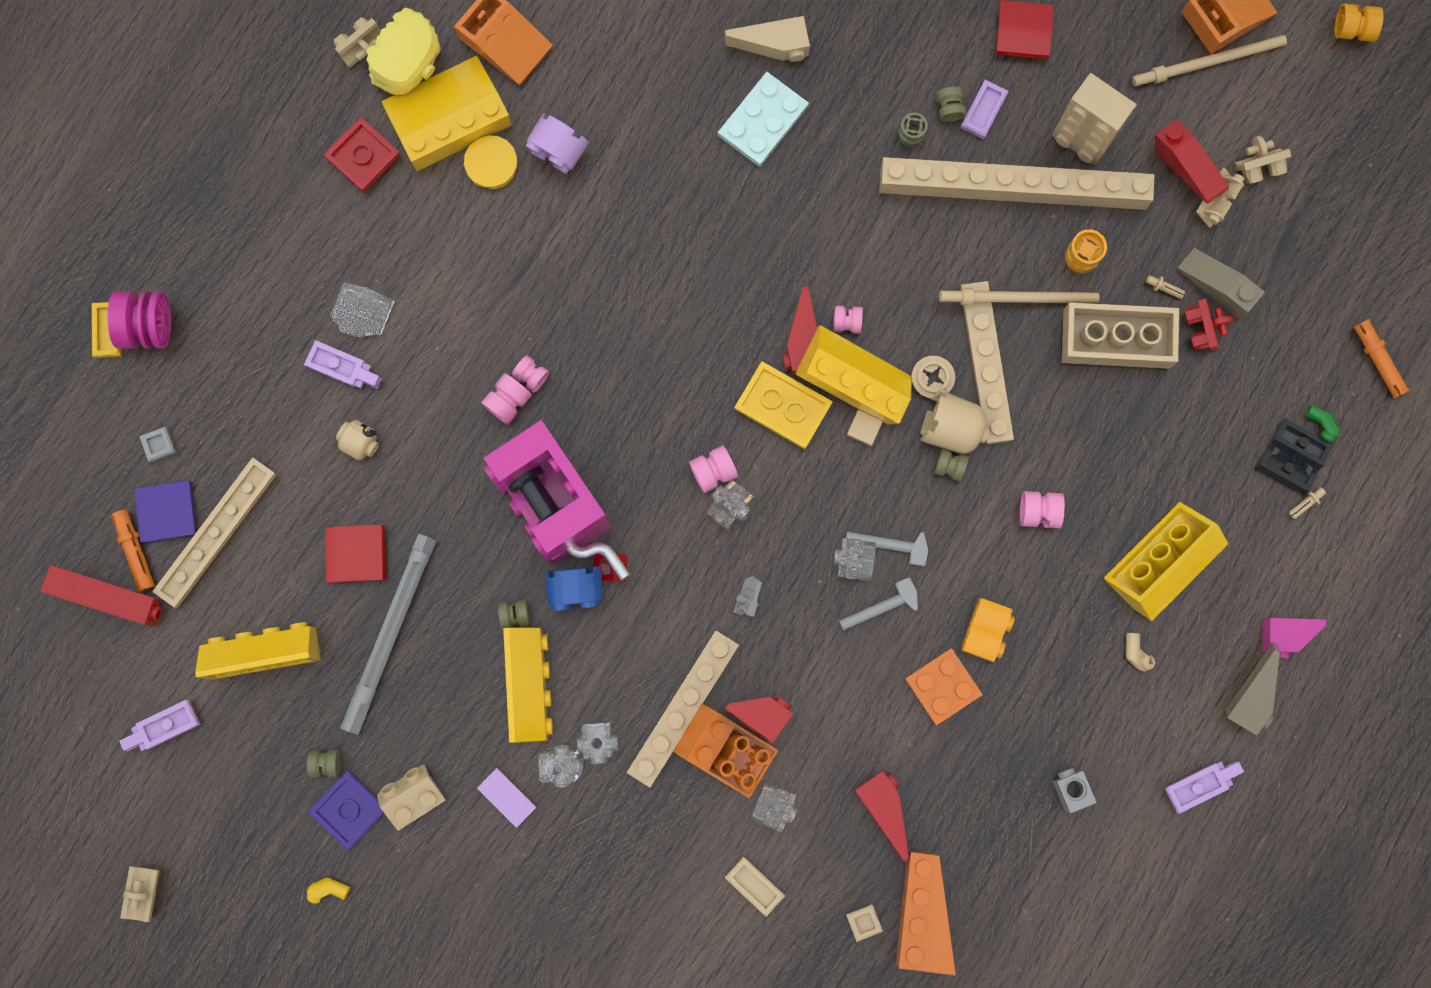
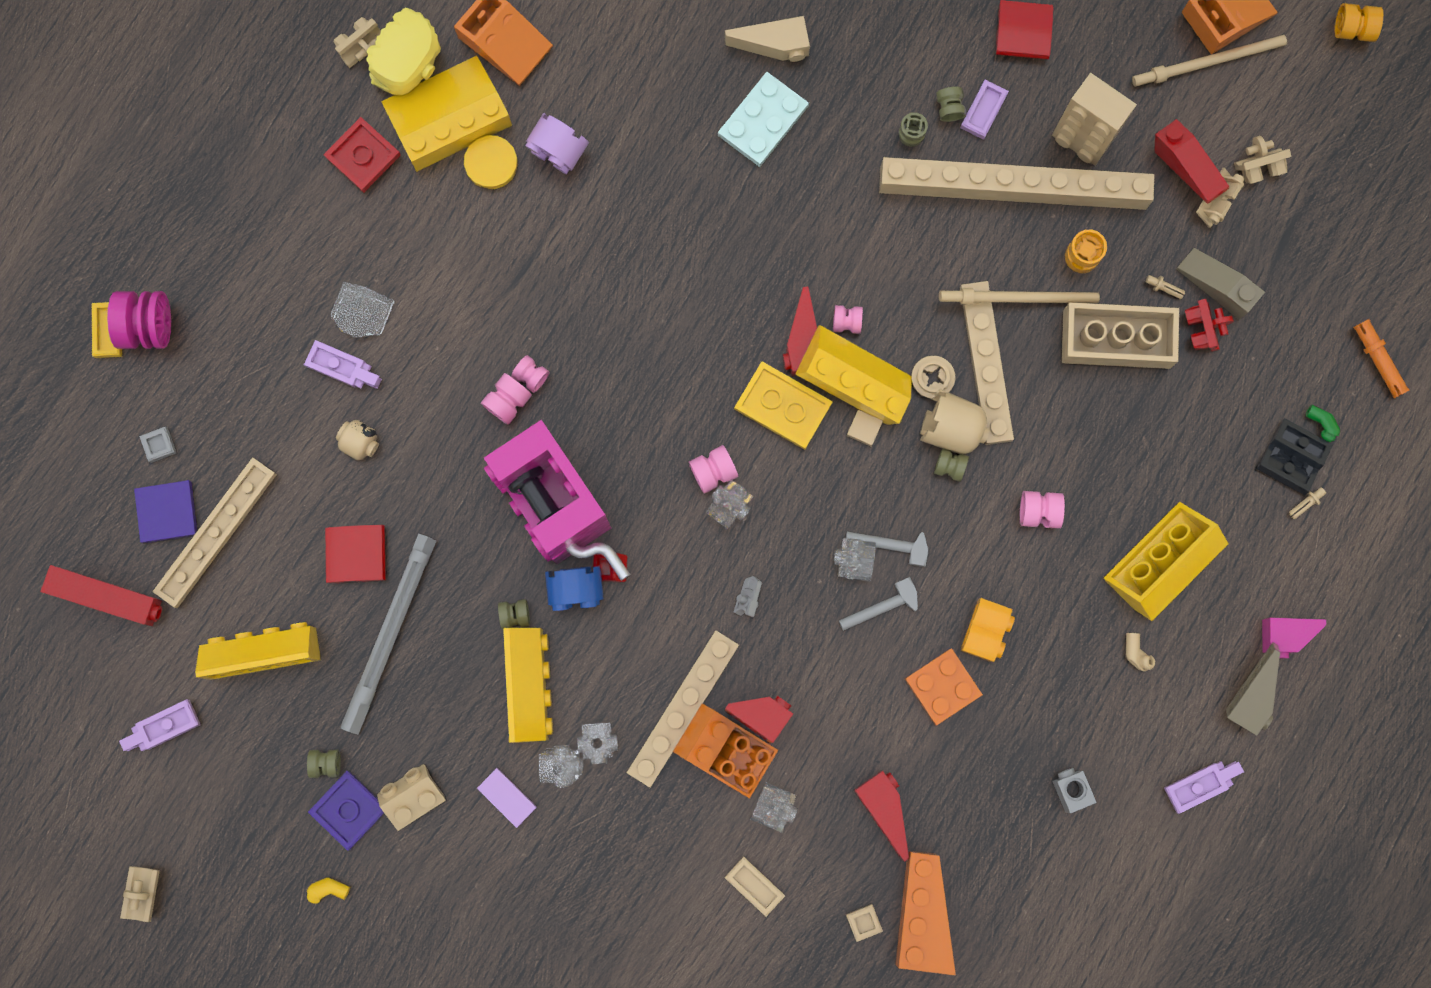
(129, 540): orange pin -> none

